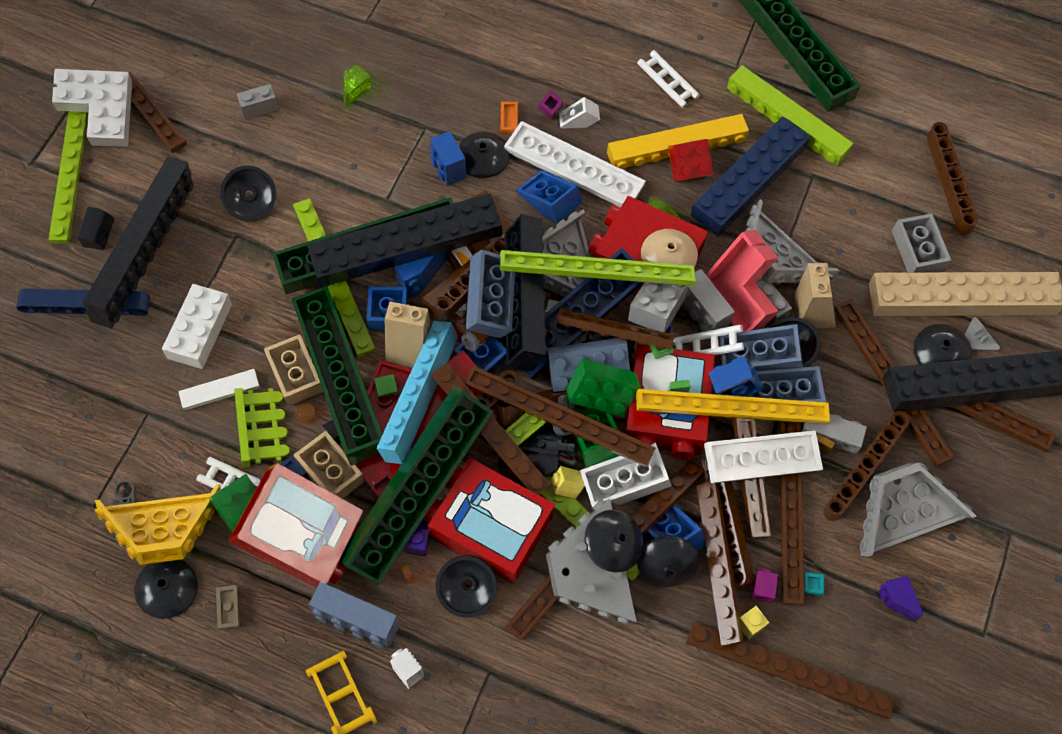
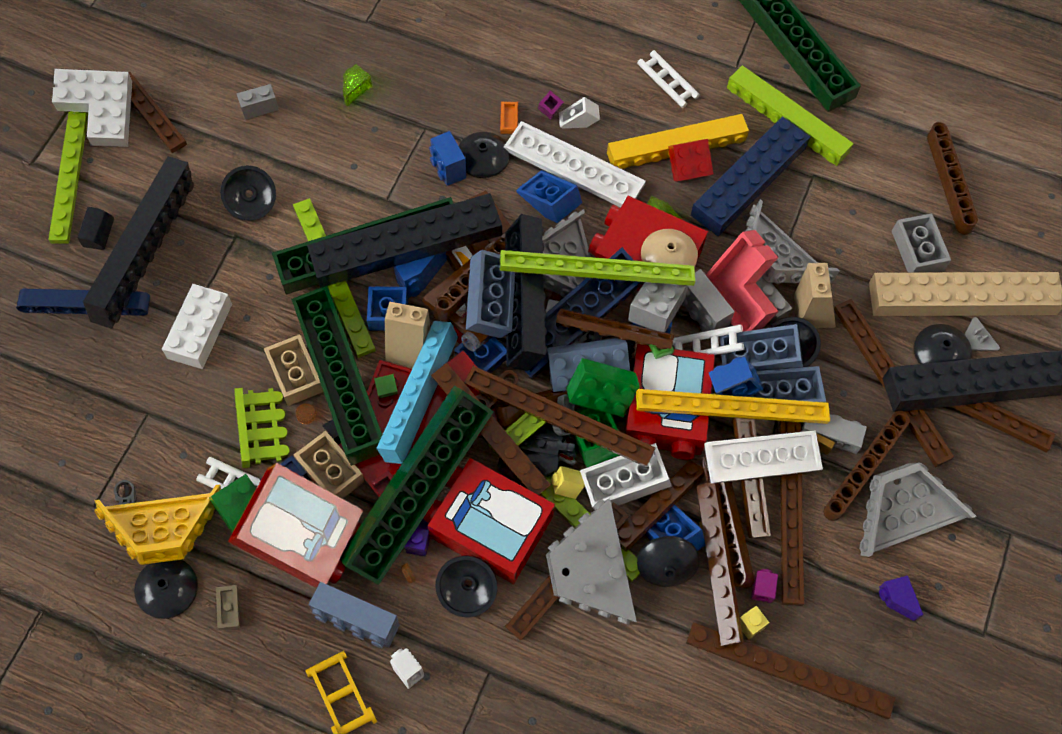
(218, 389): white tile -> none
(606, 548): black dish -> none
(679, 386): bright green tile -> none
(814, 584): teal tile -> none

